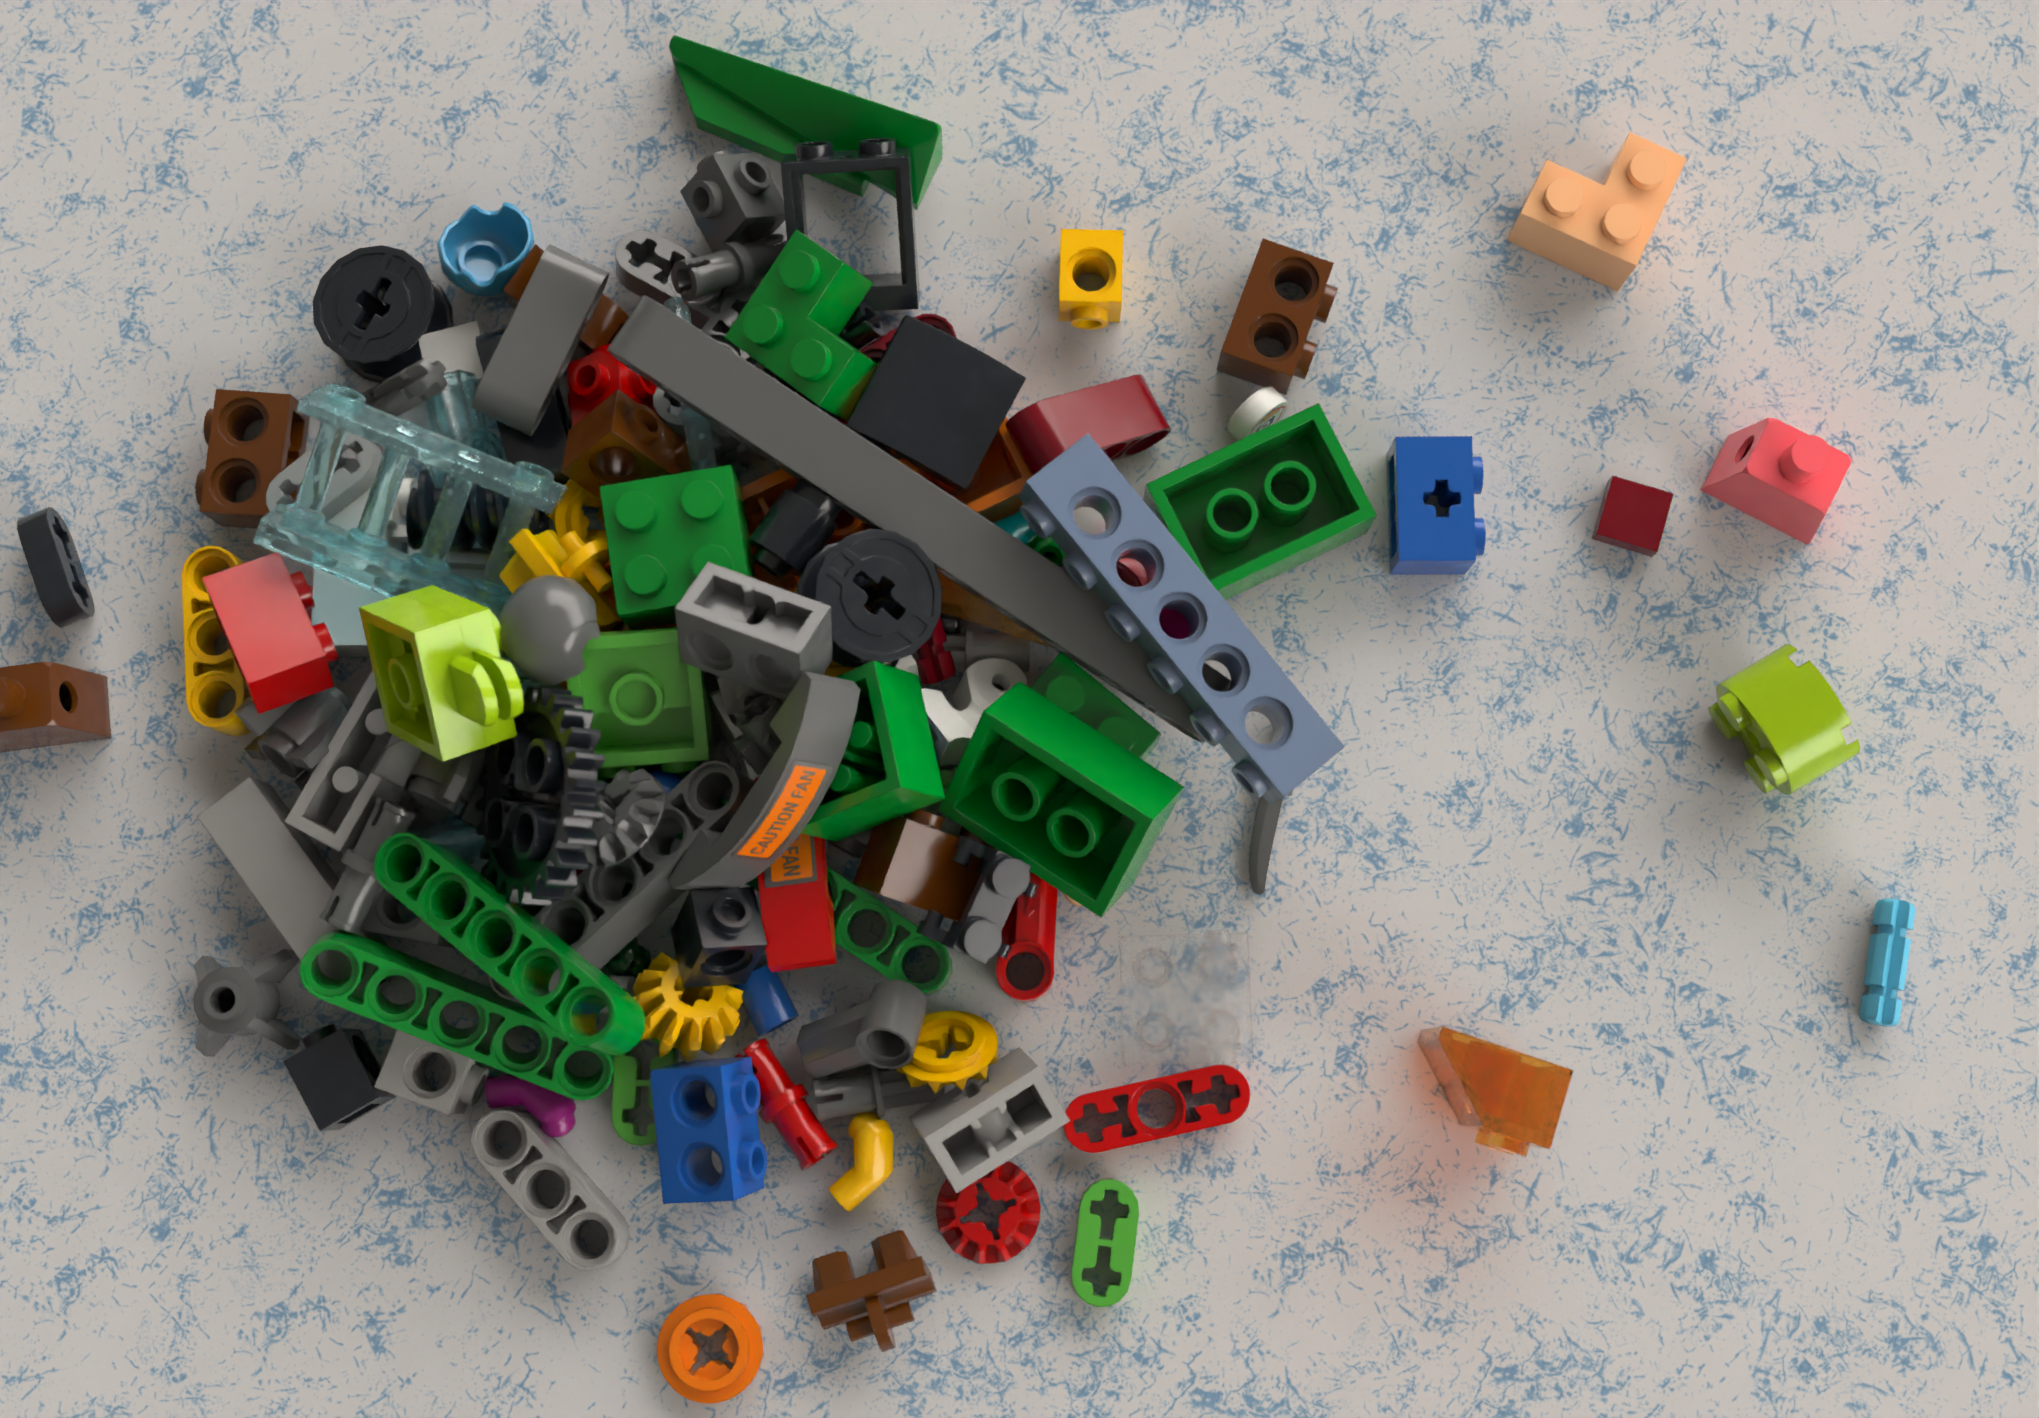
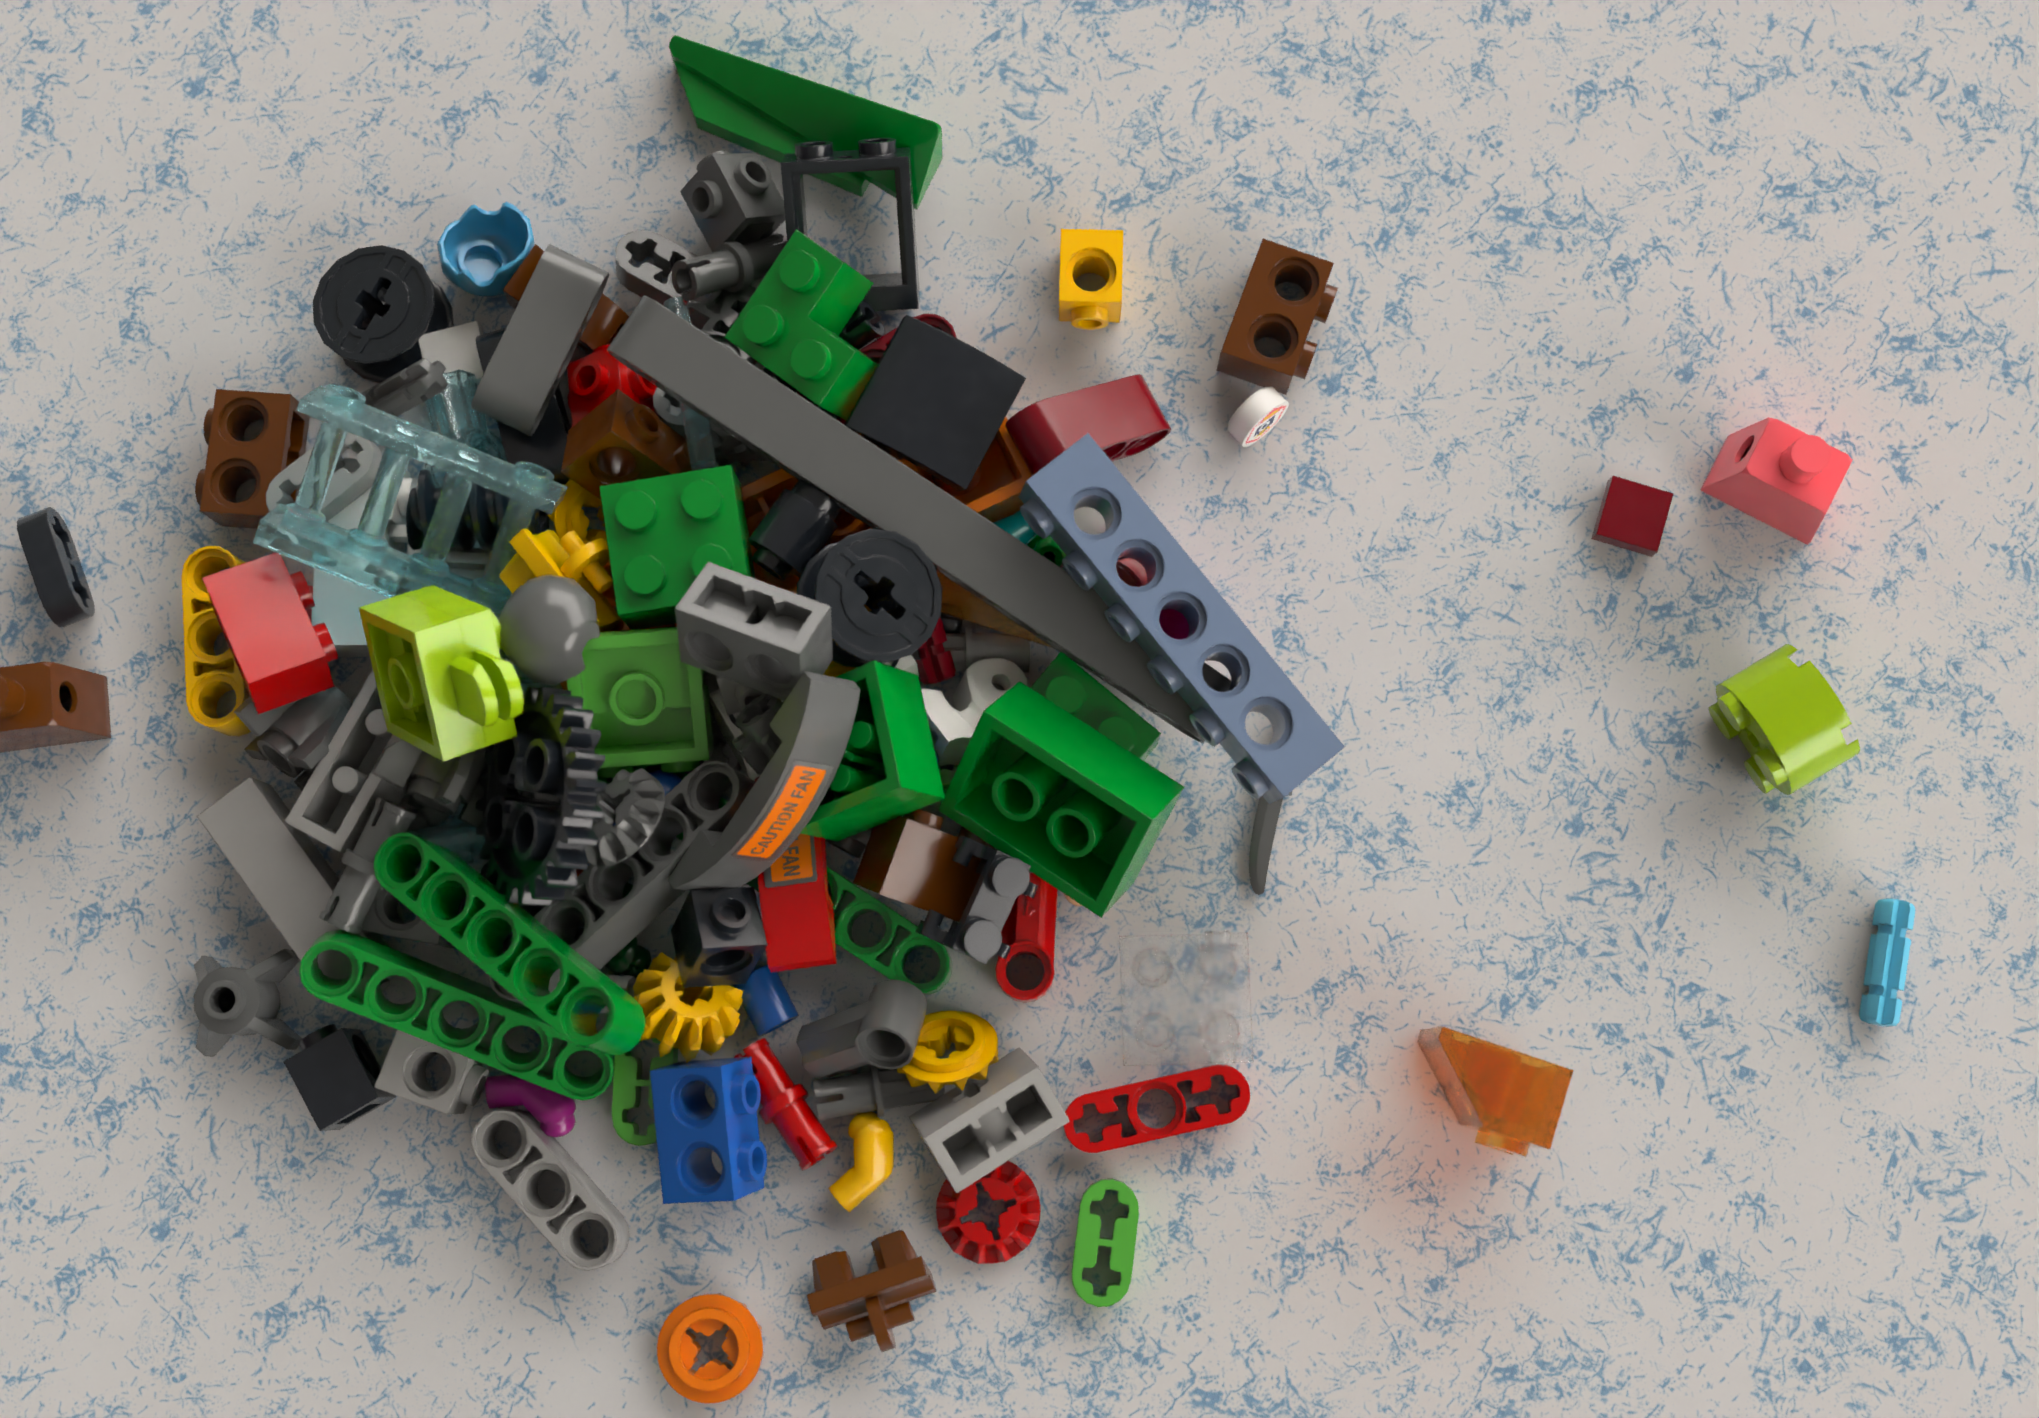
(1264, 503): green brick -> none
(1418, 538): blue brick -> none
(1597, 225): light nougat brick -> none

